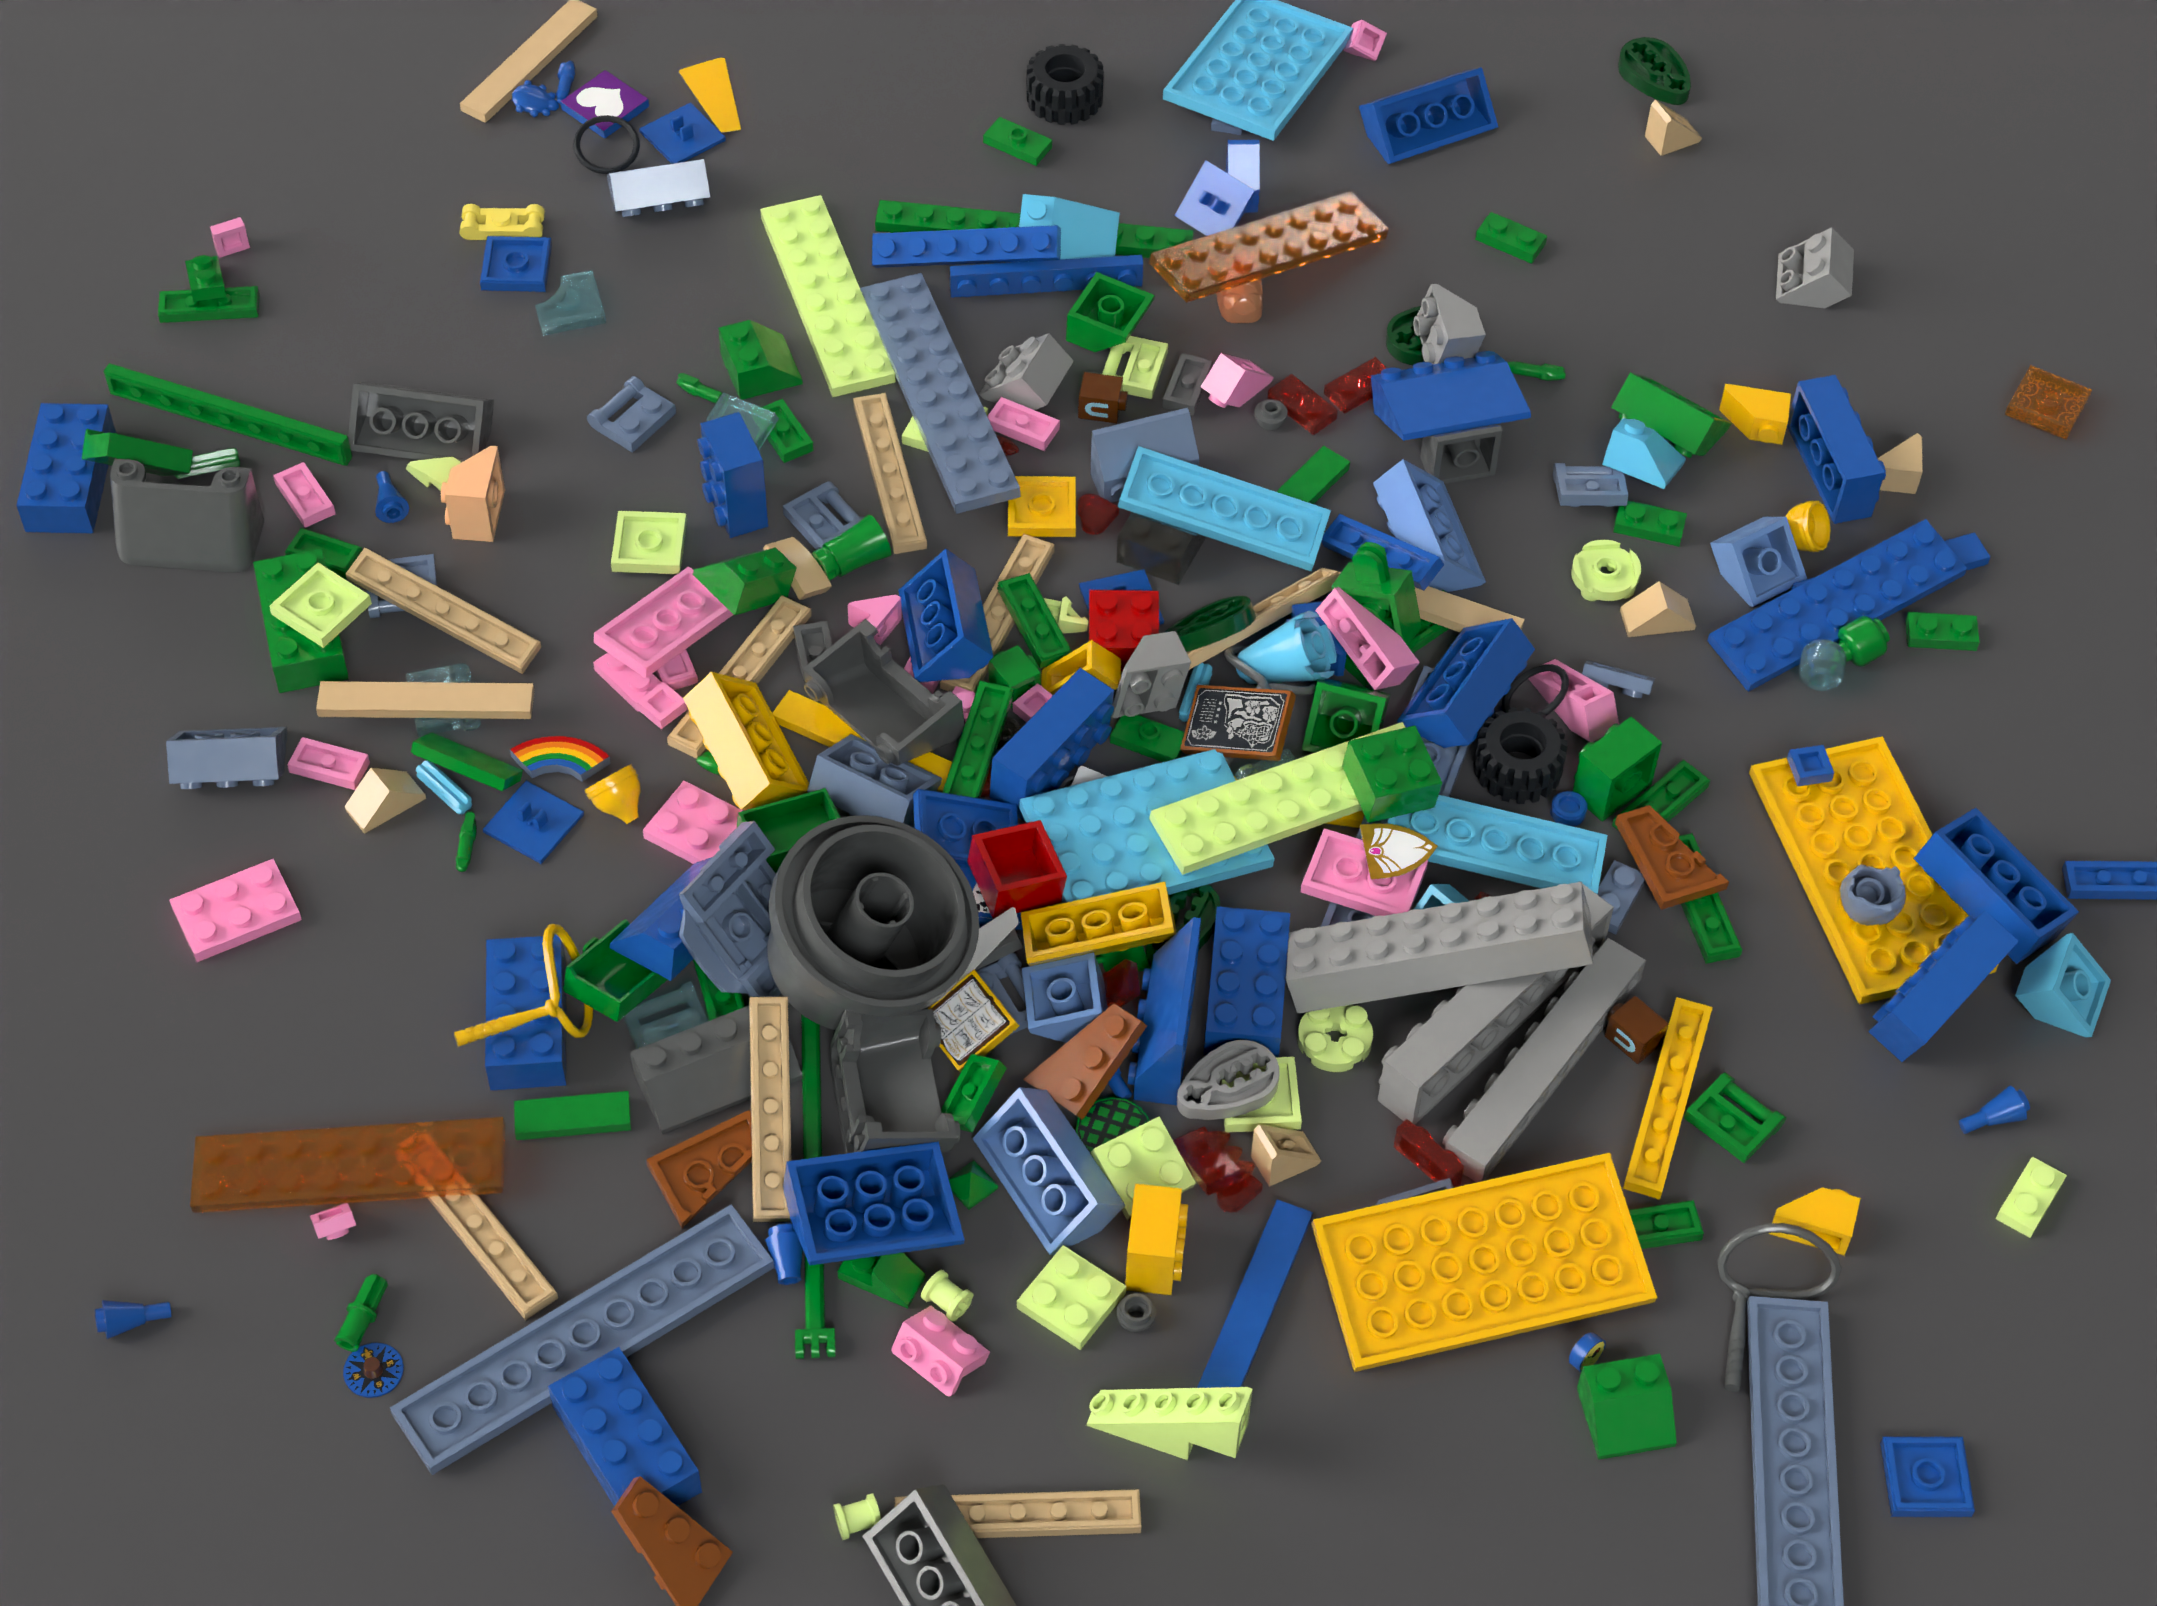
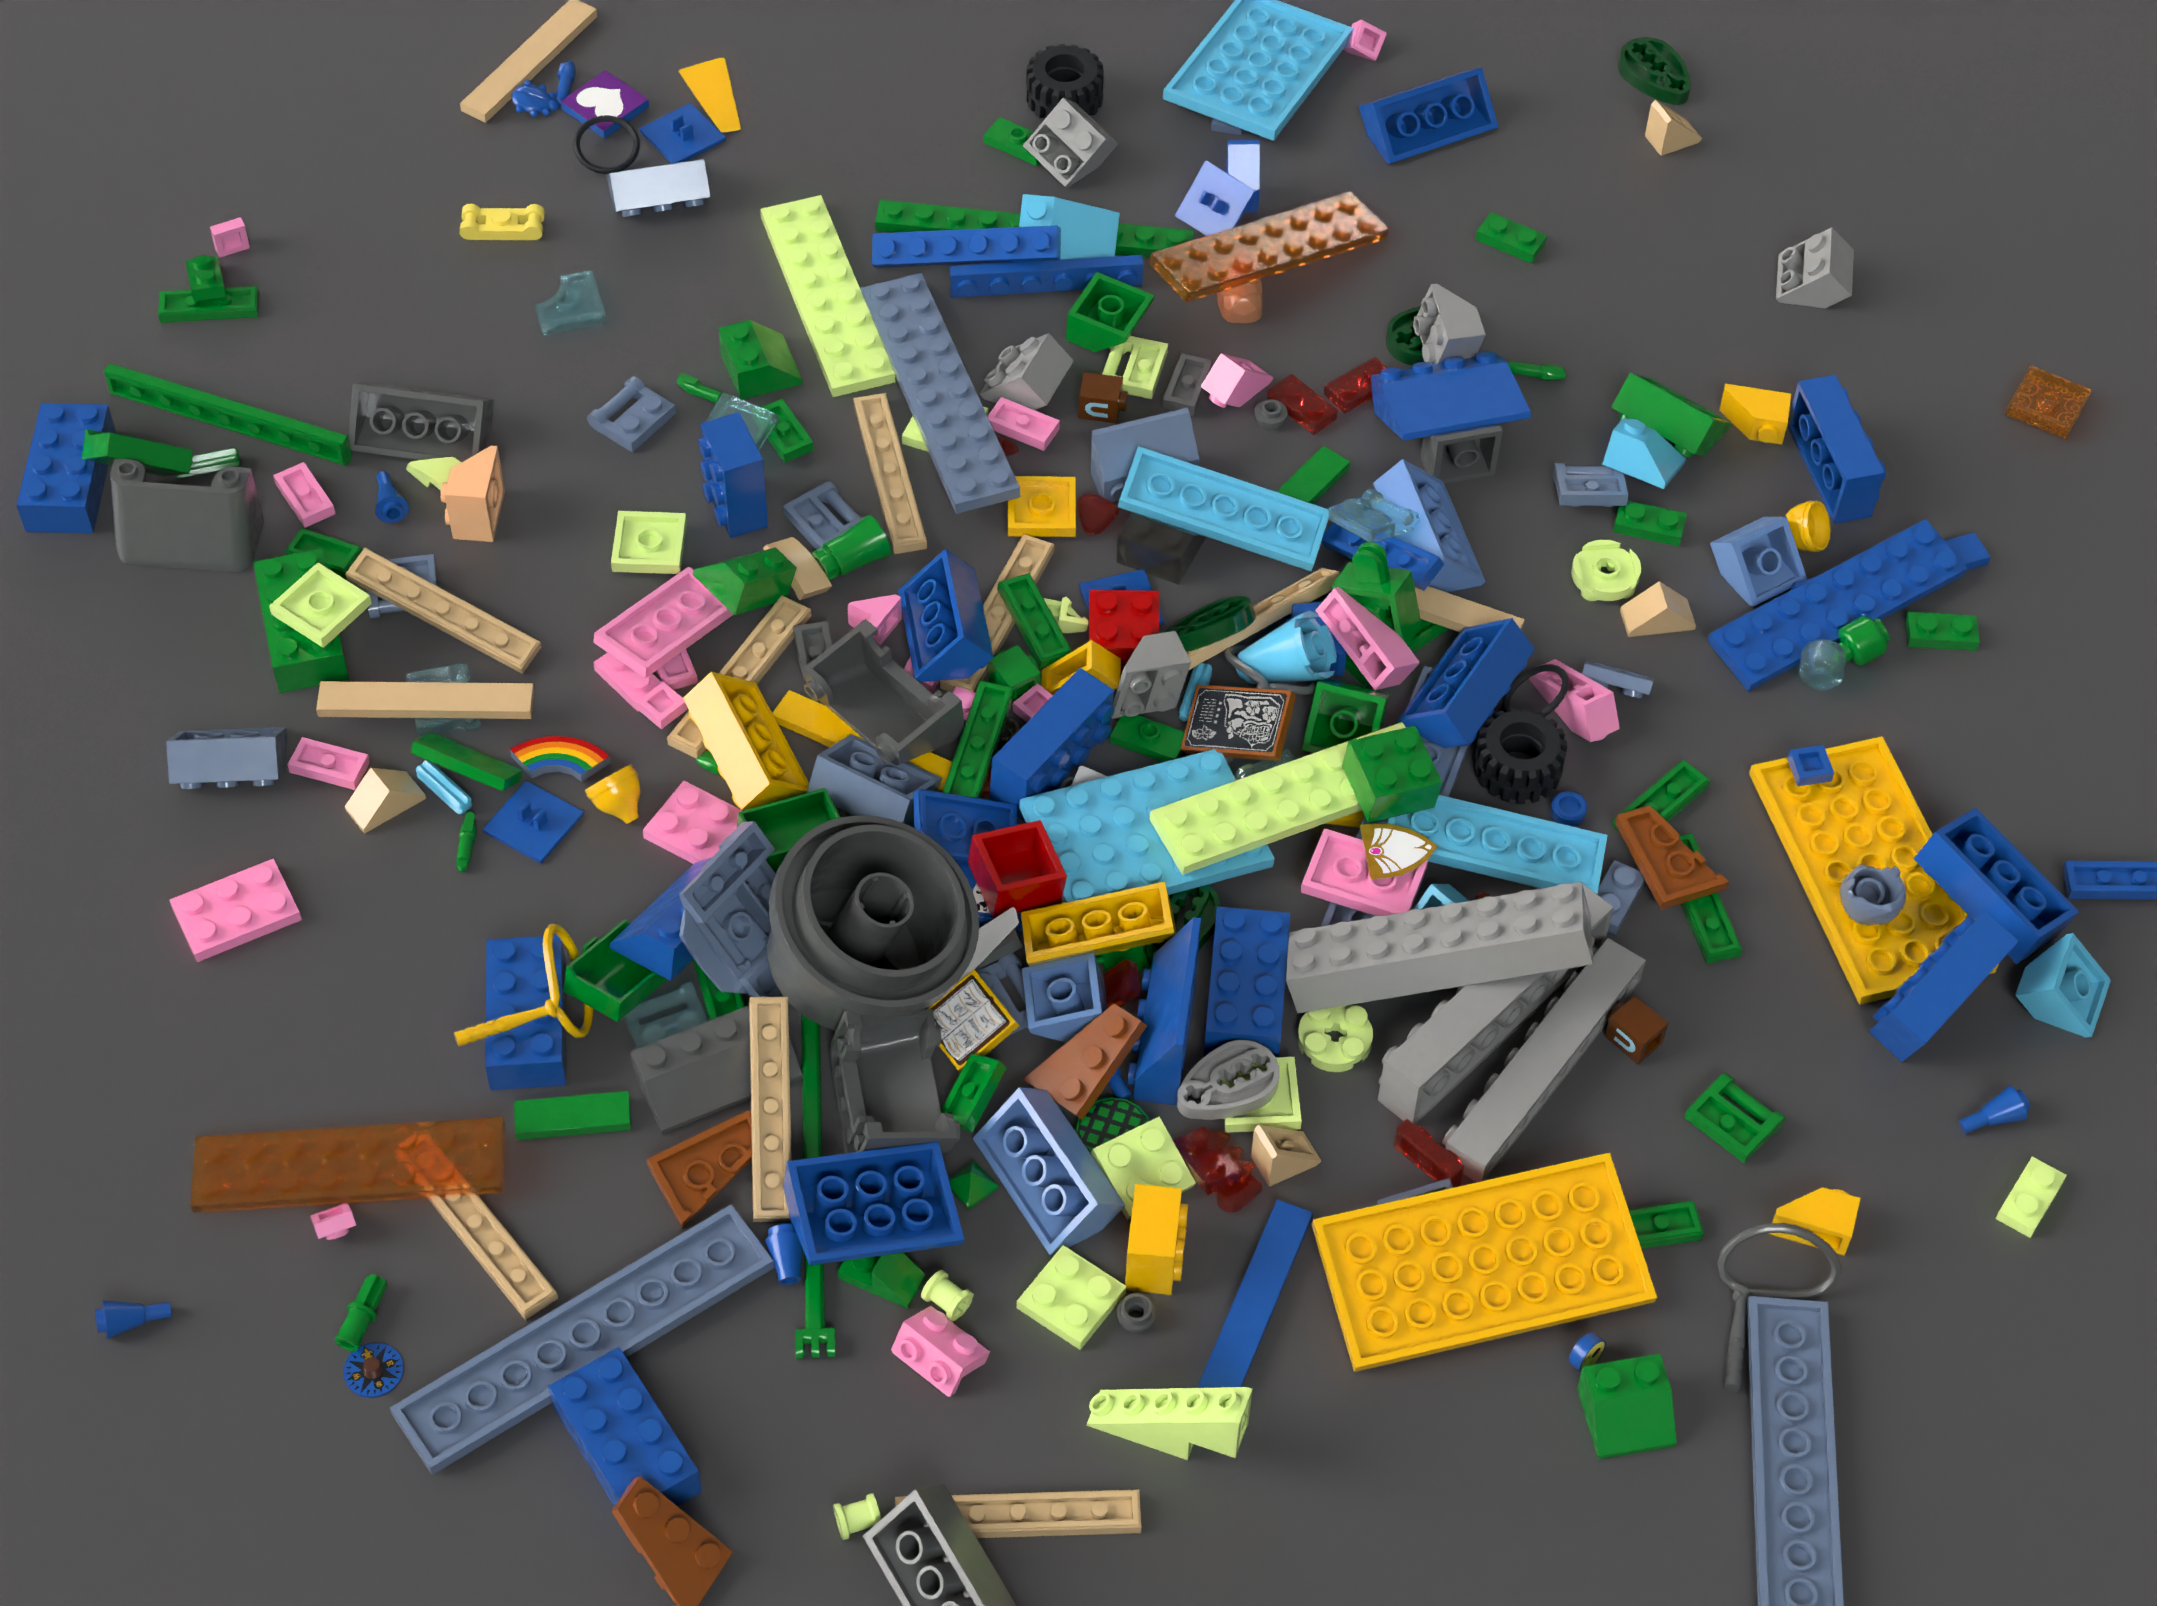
(516, 264): blue tile -> none
(1070, 143): none -> light grey slope
(1368, 517): none -> clear light blue plate
(1616, 767): green brick -> none
(1667, 1098): yellow plate -> none
(1903, 466): tan slope -> none
(1927, 1477): blue tile -> none

